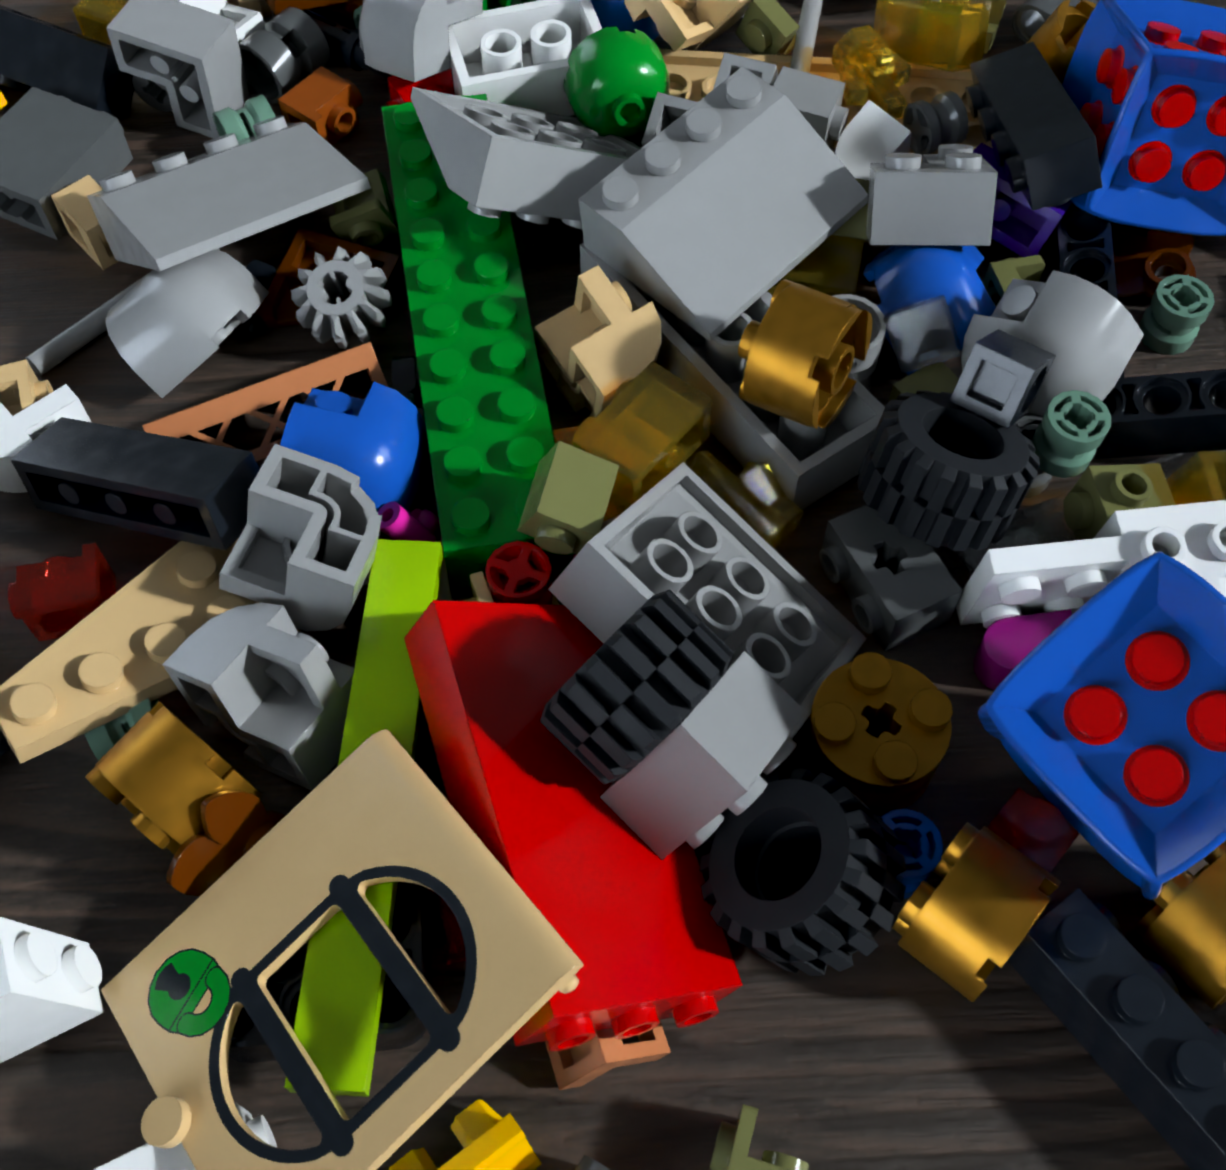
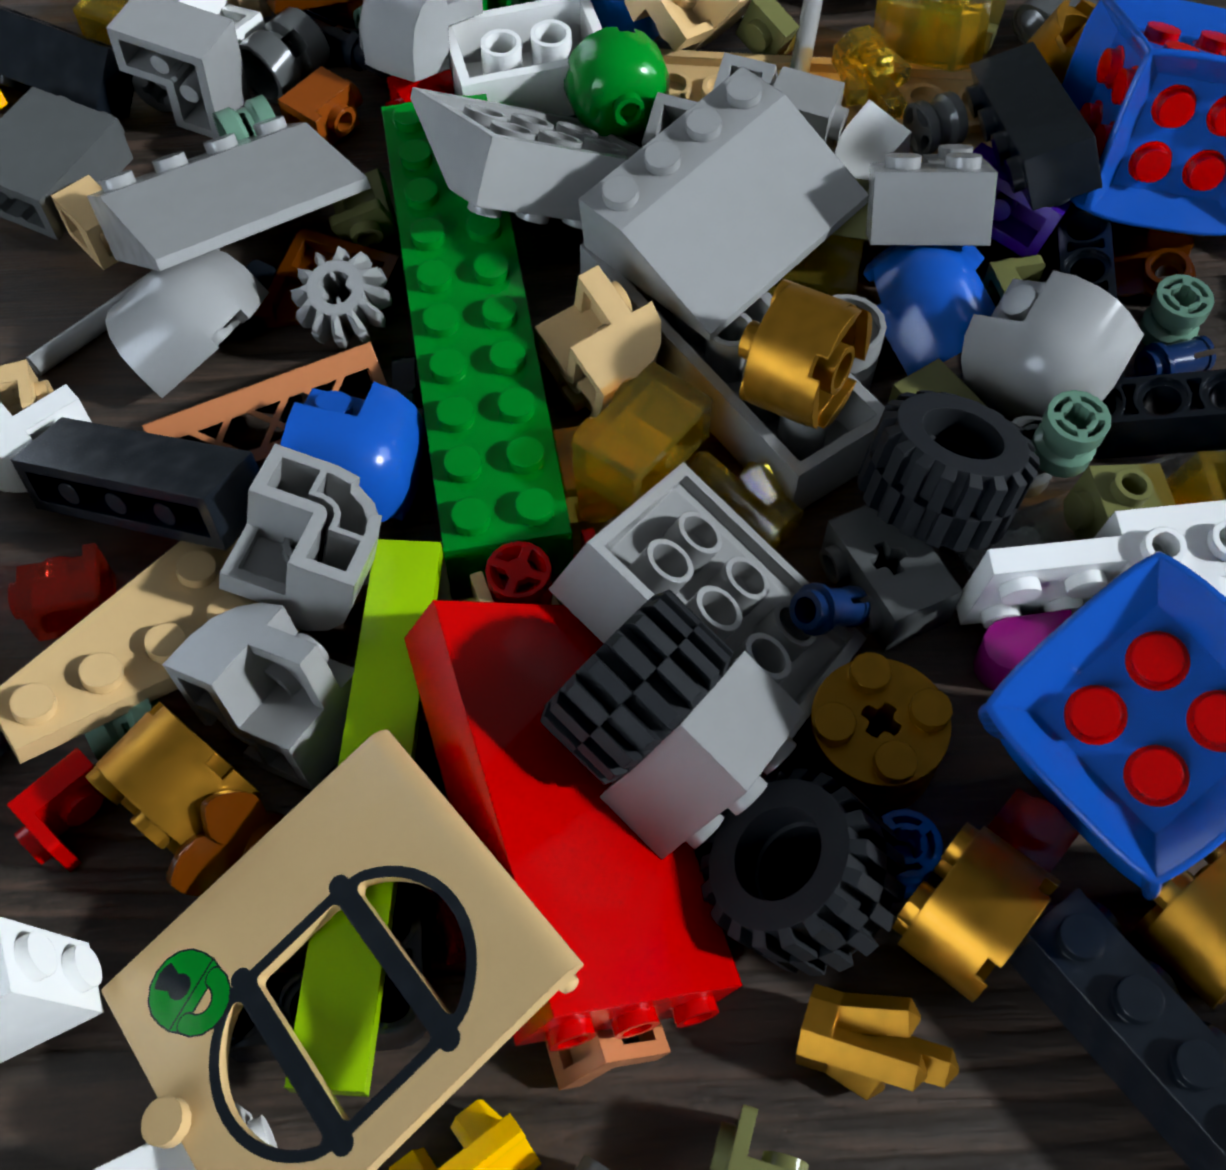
(53, 805): none -> red bracket
(413, 526): dark pink arm -> none
(567, 499): olive brick -> none
(820, 609): none -> dark blue pin
(870, 1043): none -> pearl gold rock
(922, 334): clear smoke tile -> none
(1002, 378): black brick -> none
(1175, 357): none -> dark blue pin

